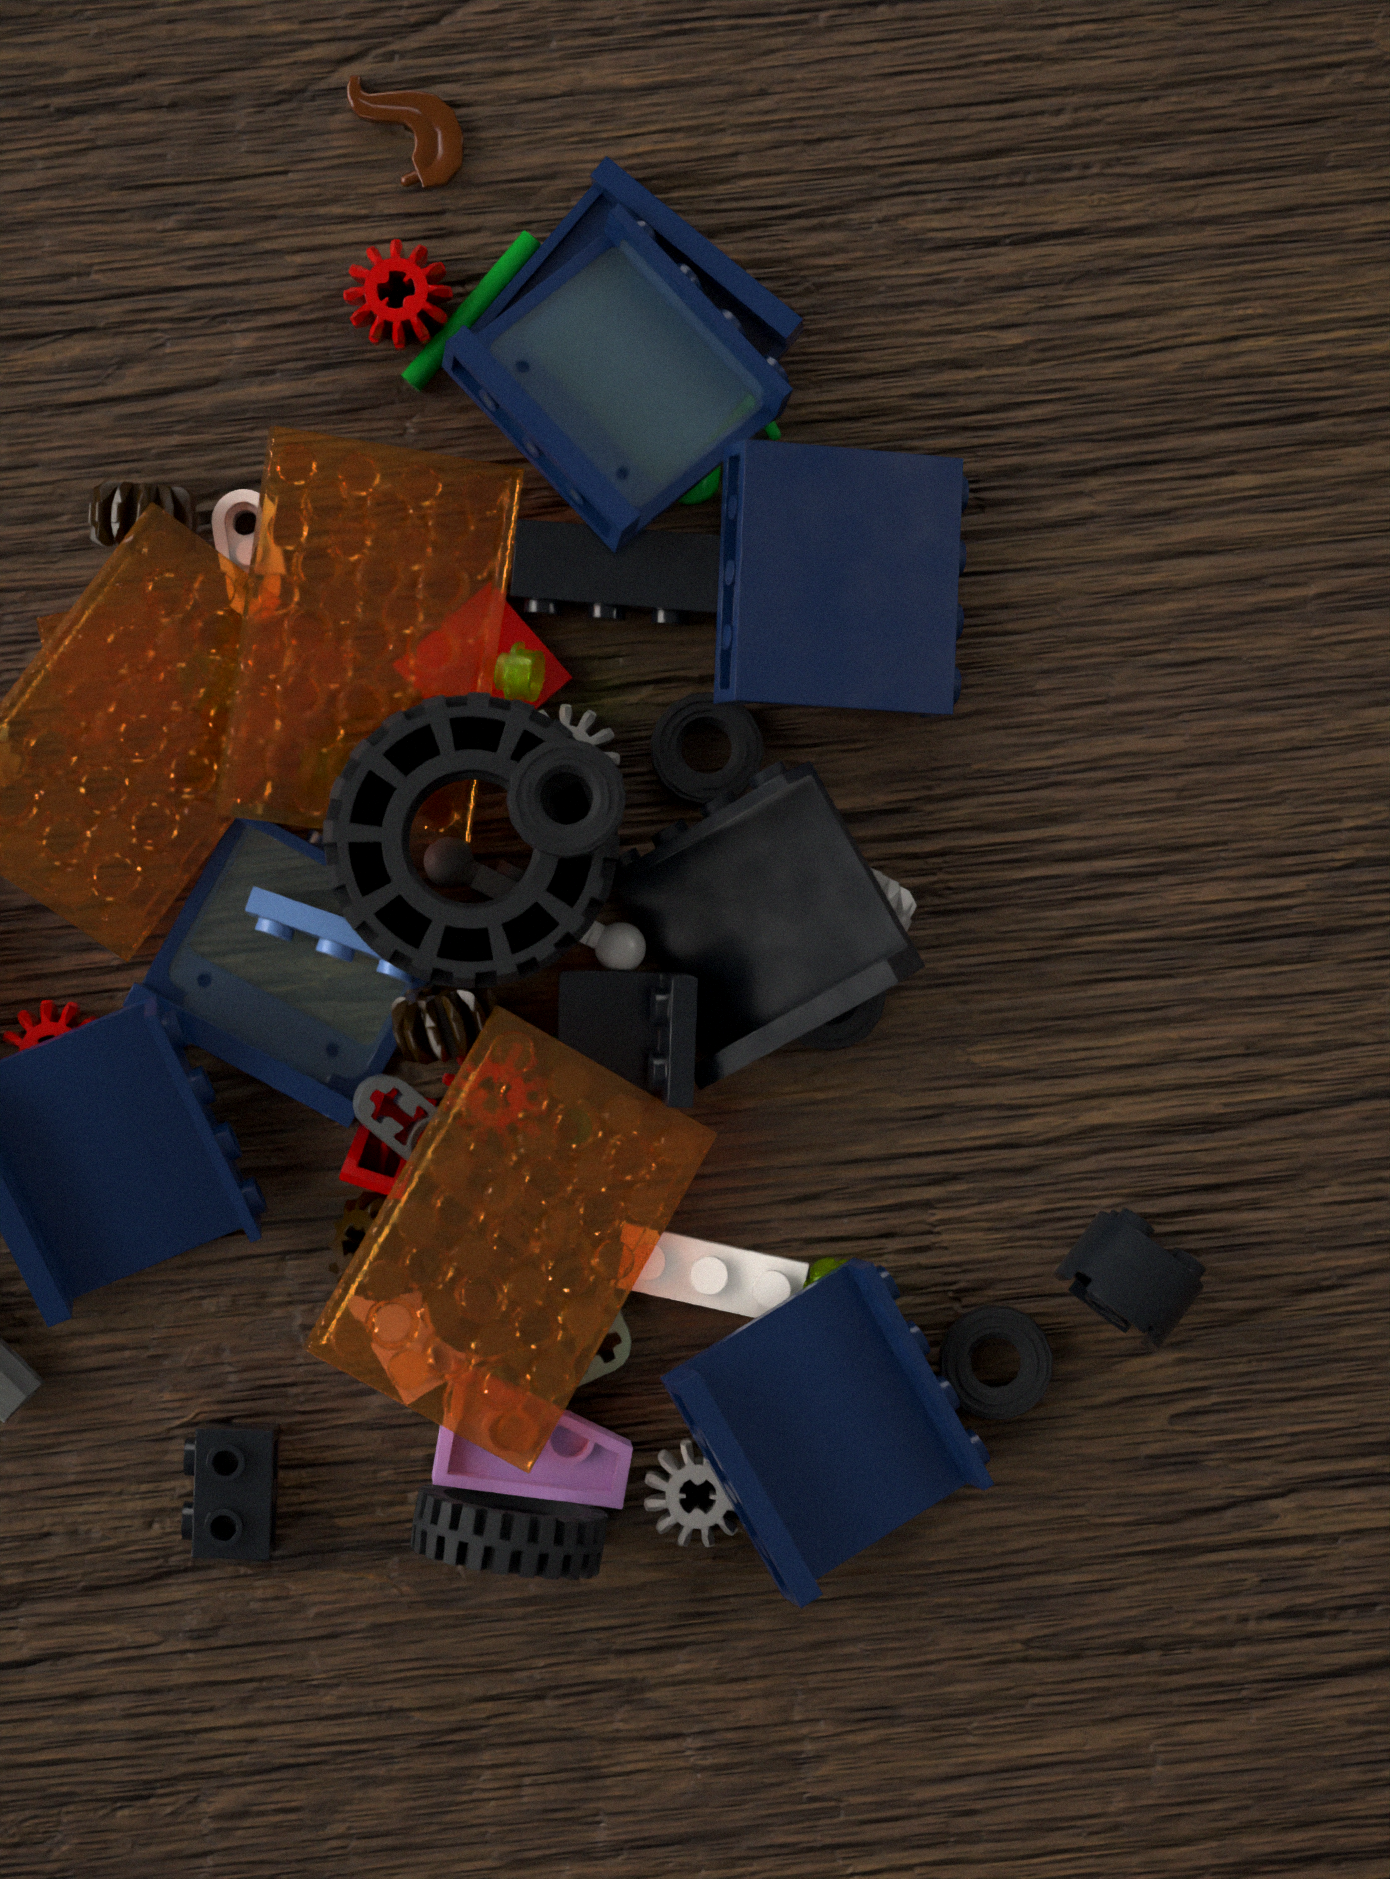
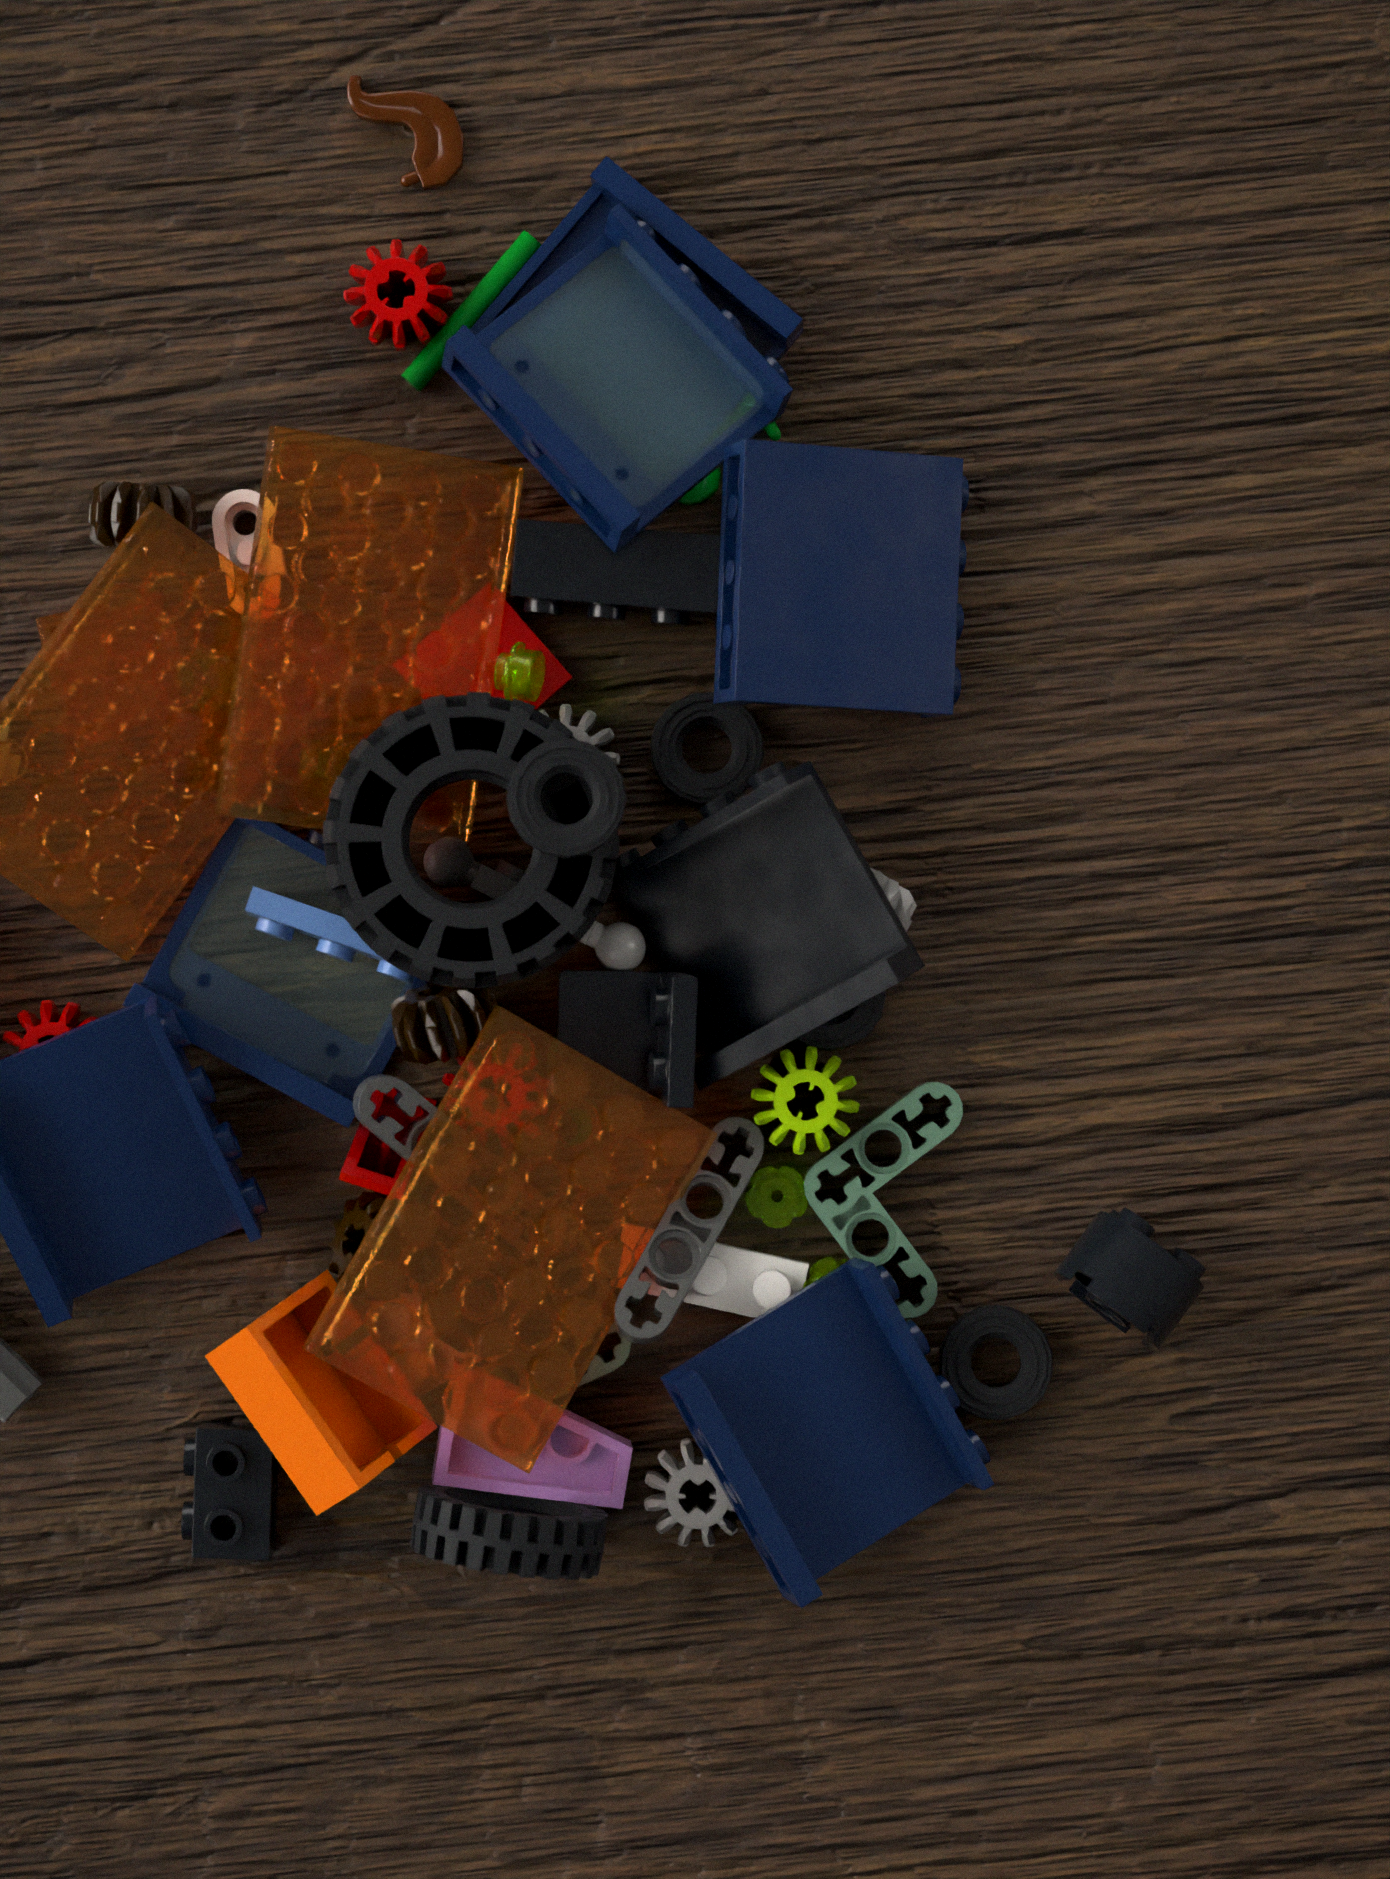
(313, 1417): none -> orange piece
(695, 1233): none -> dark grey beam
(776, 1213): none -> clear neon green plate
(824, 1108): none -> lime gear
(861, 1202): none -> sand green beam

